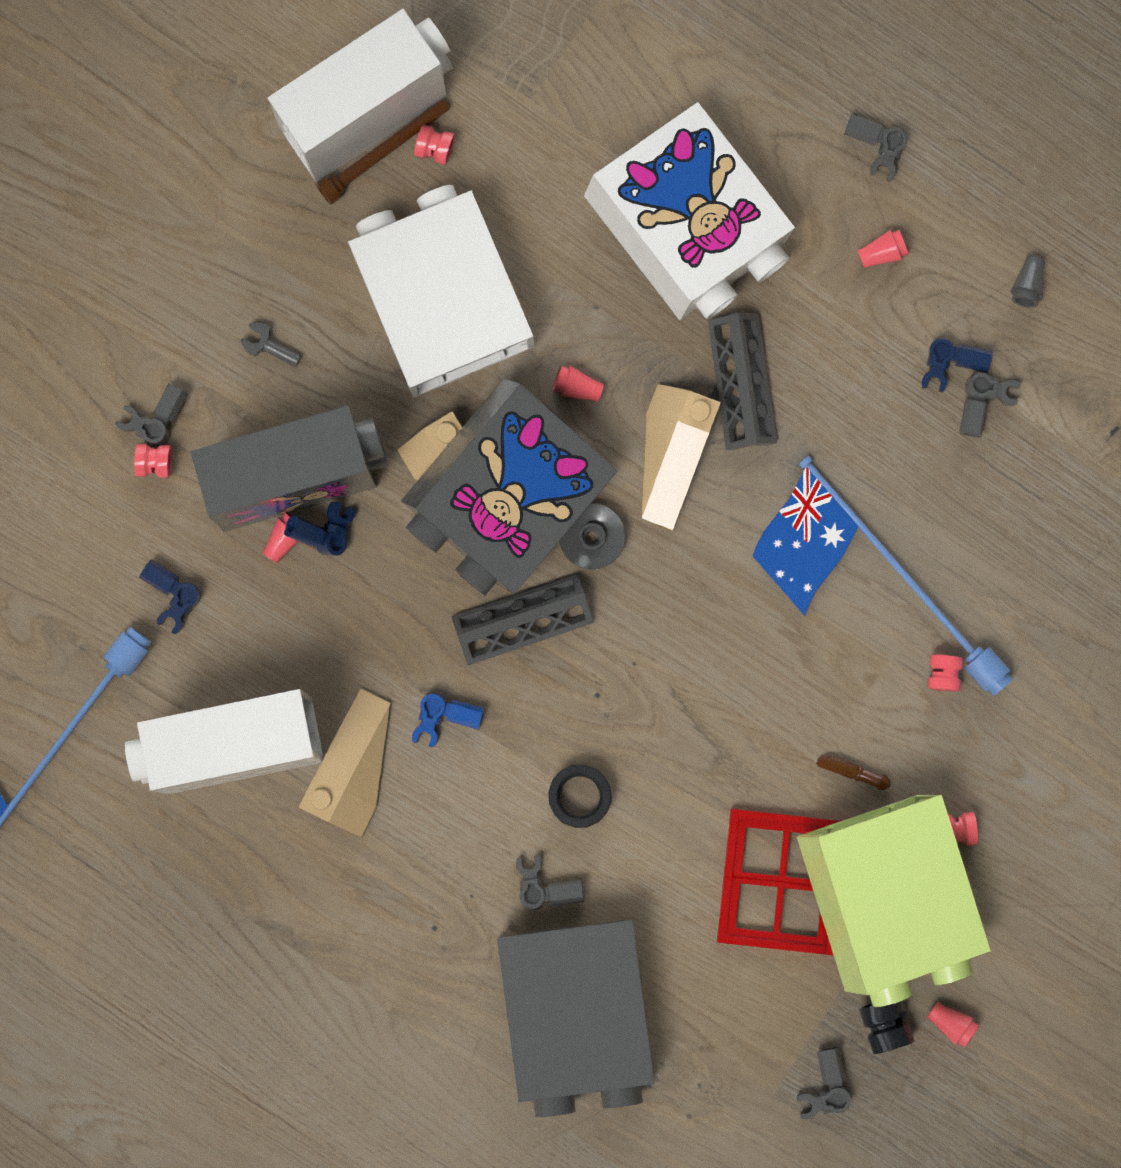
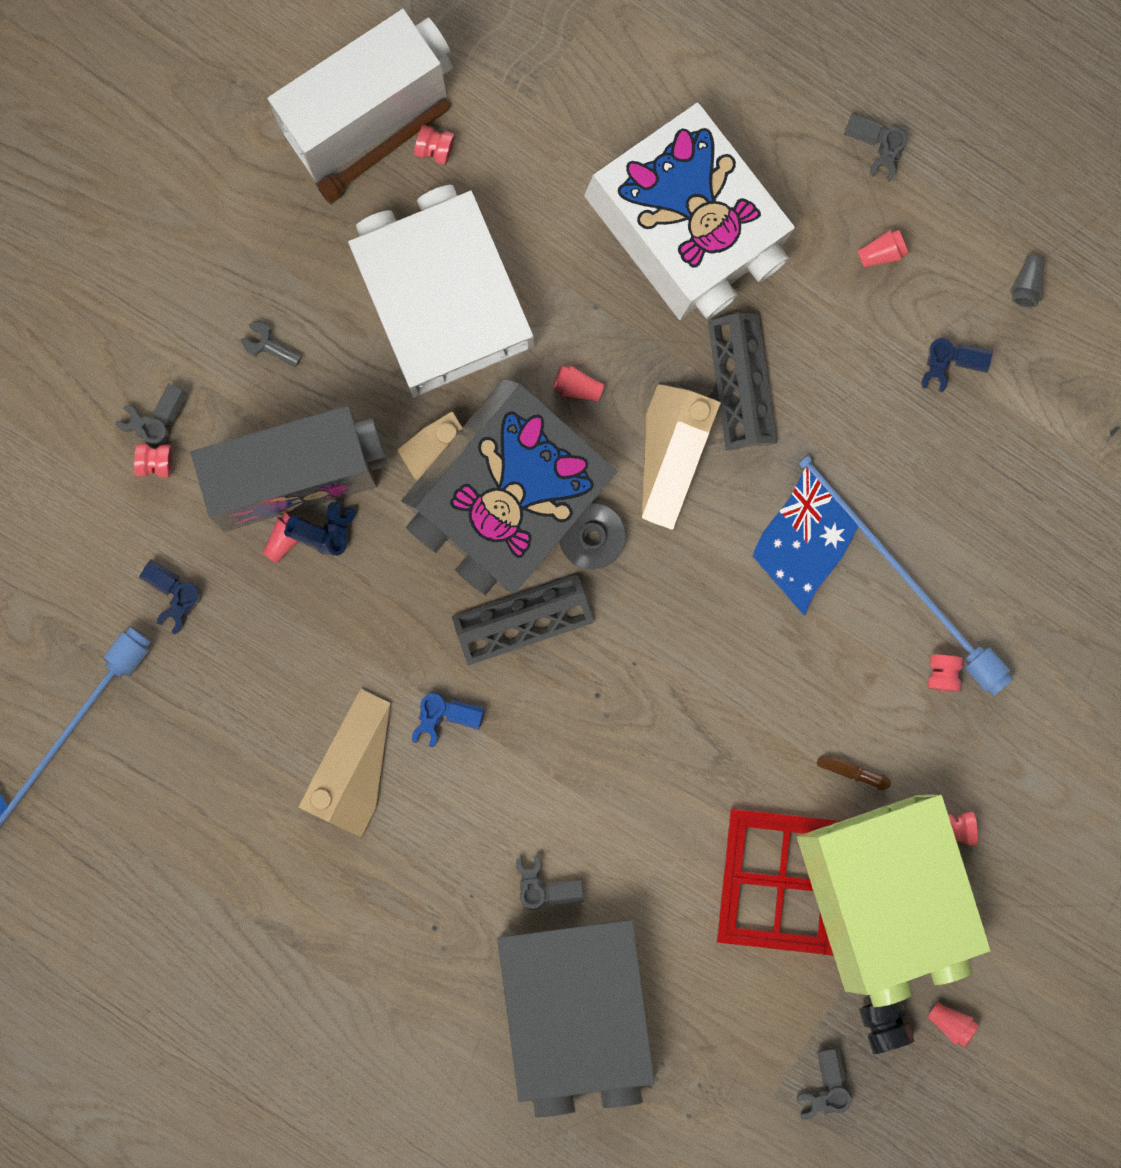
(225, 743): white brick -> none
(579, 771): black tyre -> none
(978, 389): dark grey bar -> none

